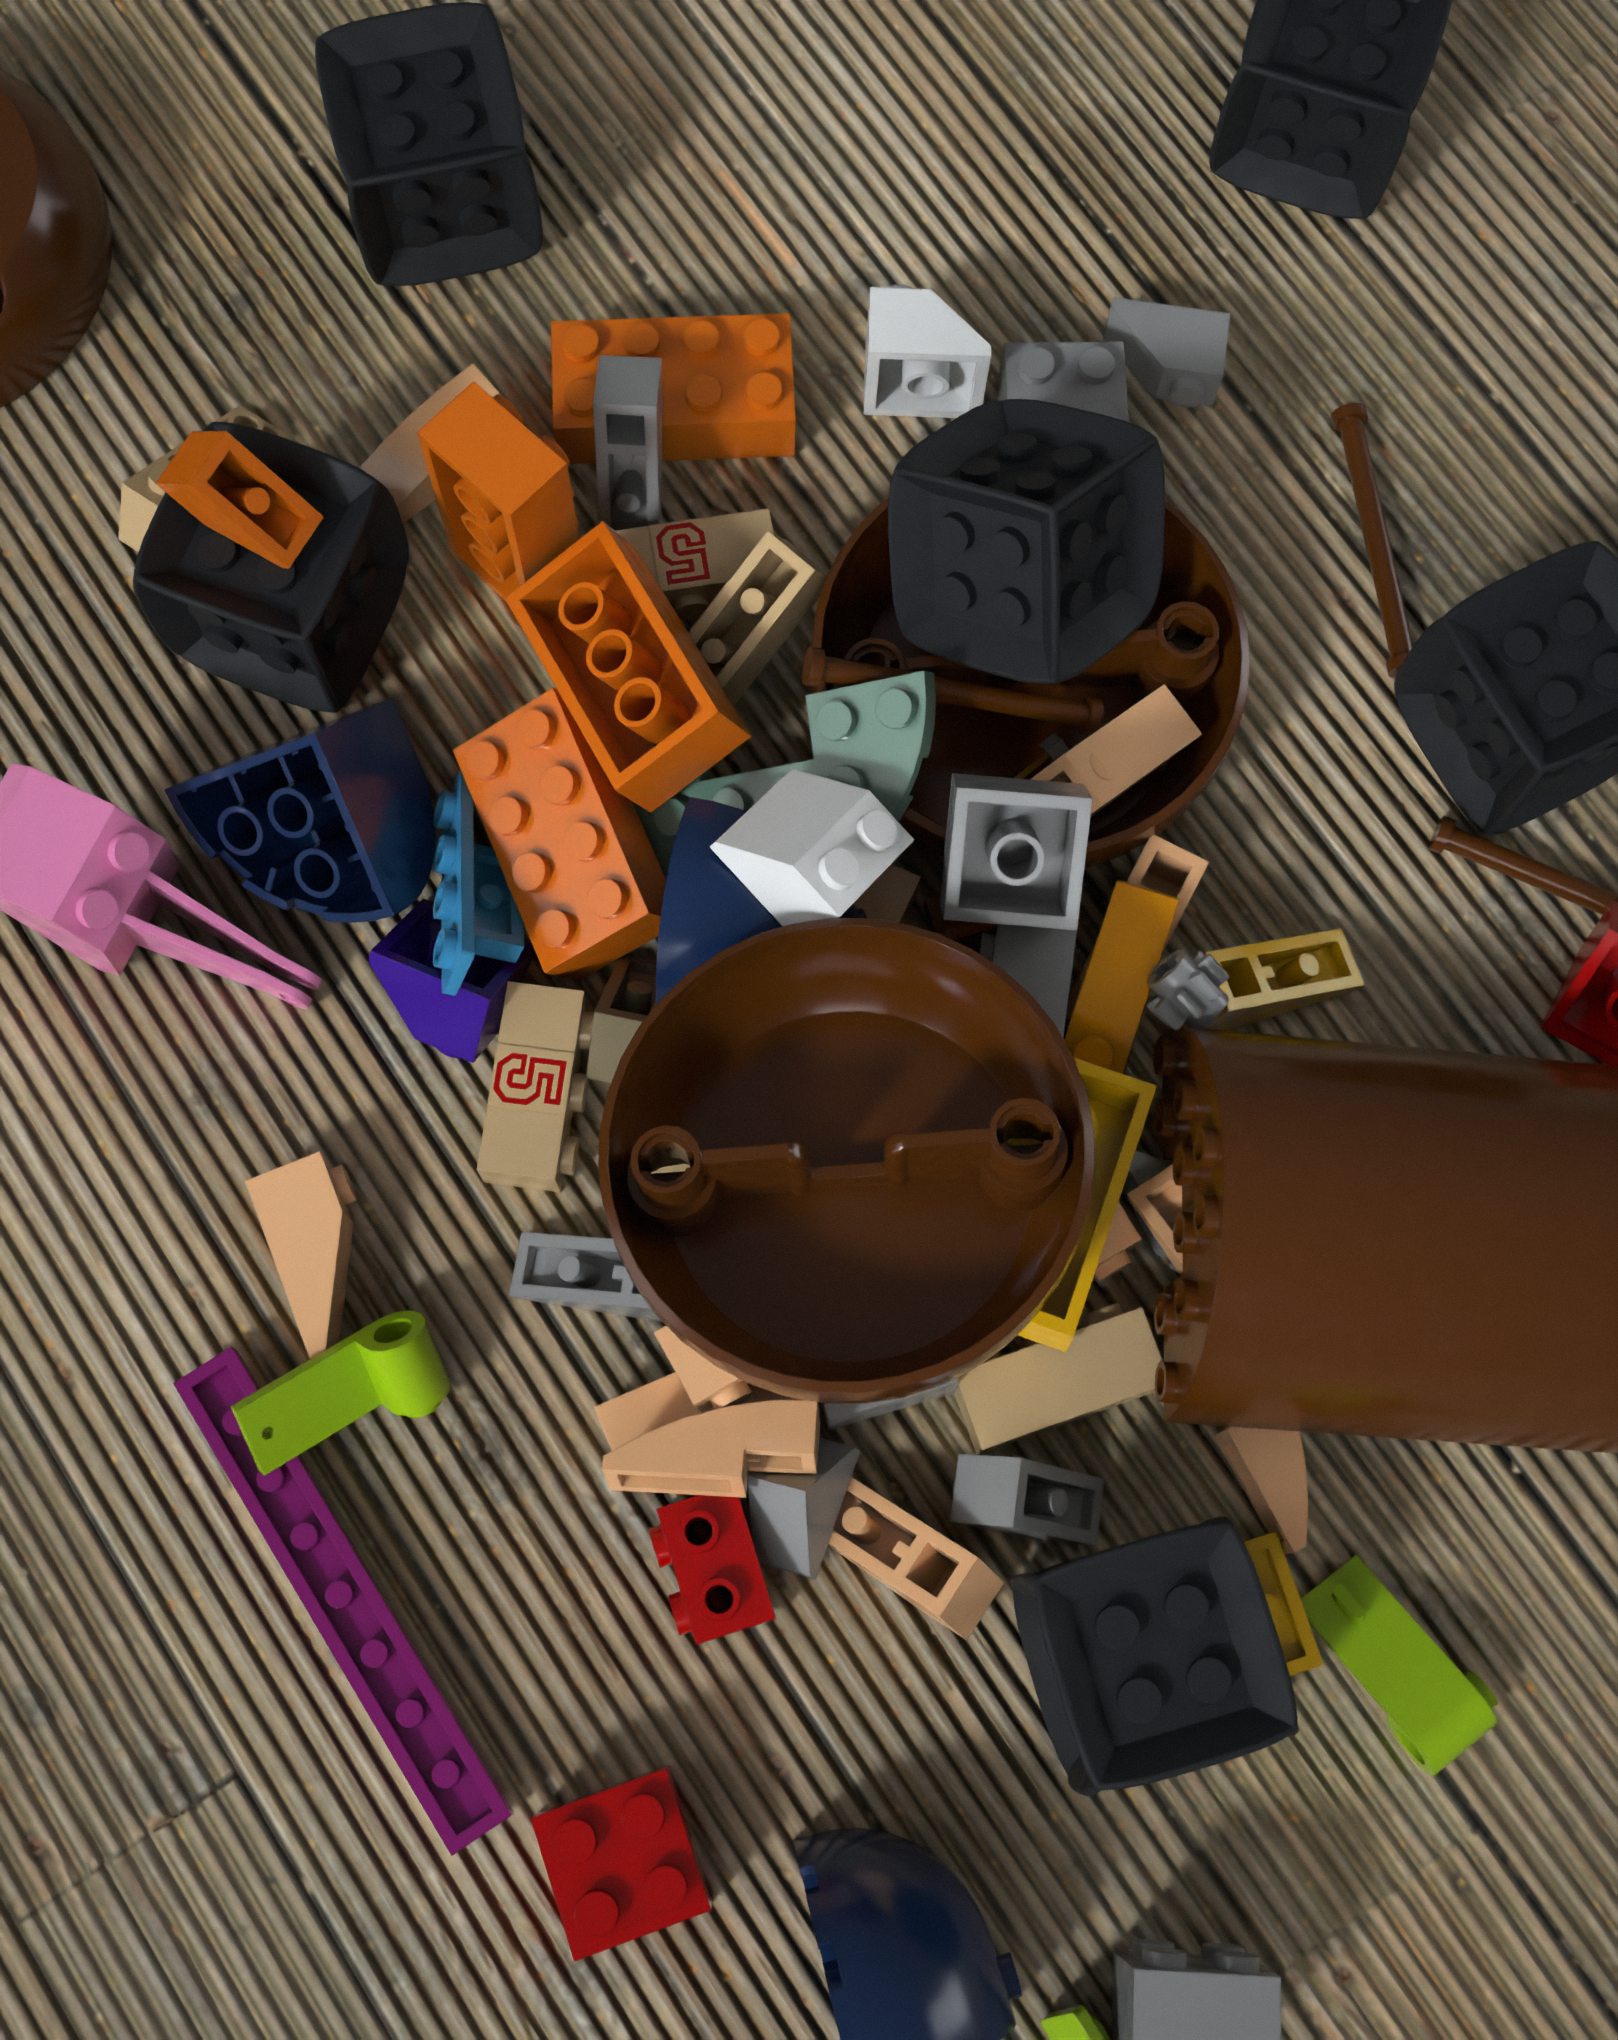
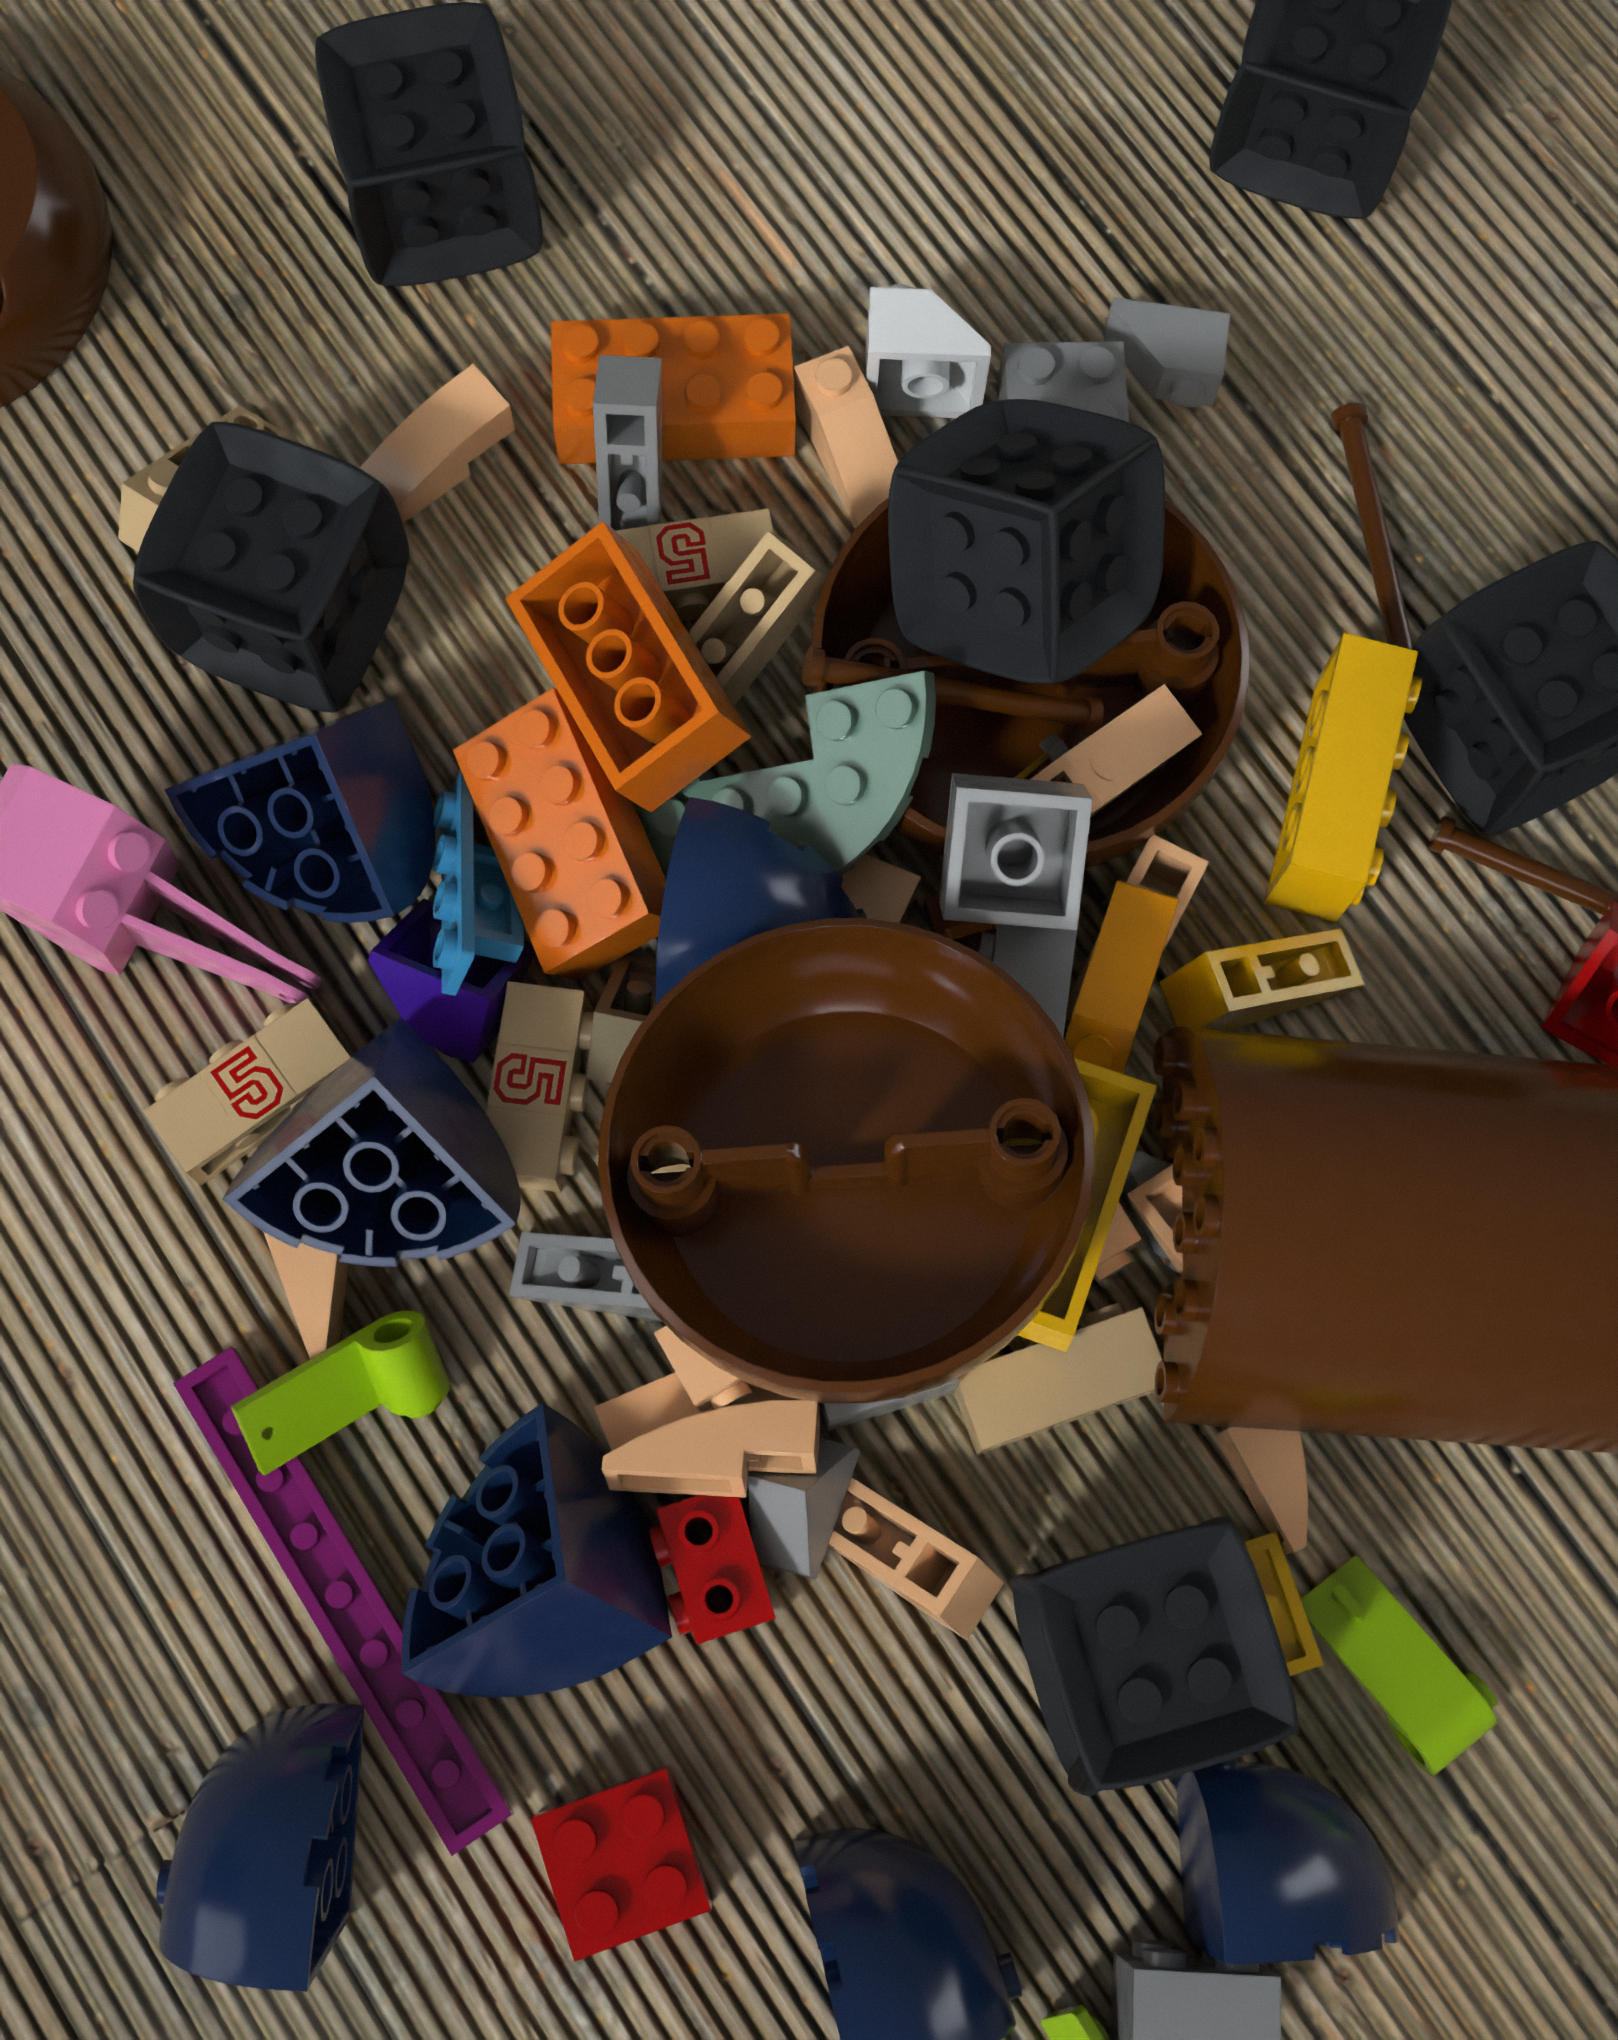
(239, 496): orange slope -> none
(245, 1090): none -> tan brick
(267, 1853): none -> dark blue brick
(383, 1162): none -> dark blue brick
(498, 489): orange brick -> none
(535, 1572): none -> dark blue brick
(811, 846): white slope -> none
(846, 430): none -> light nougat slope
(1027, 1499): light grey slope -> none
(1187, 989): light grey gear -> none
(1277, 1867): none -> dark blue brick
(1344, 778): none -> yellow brick

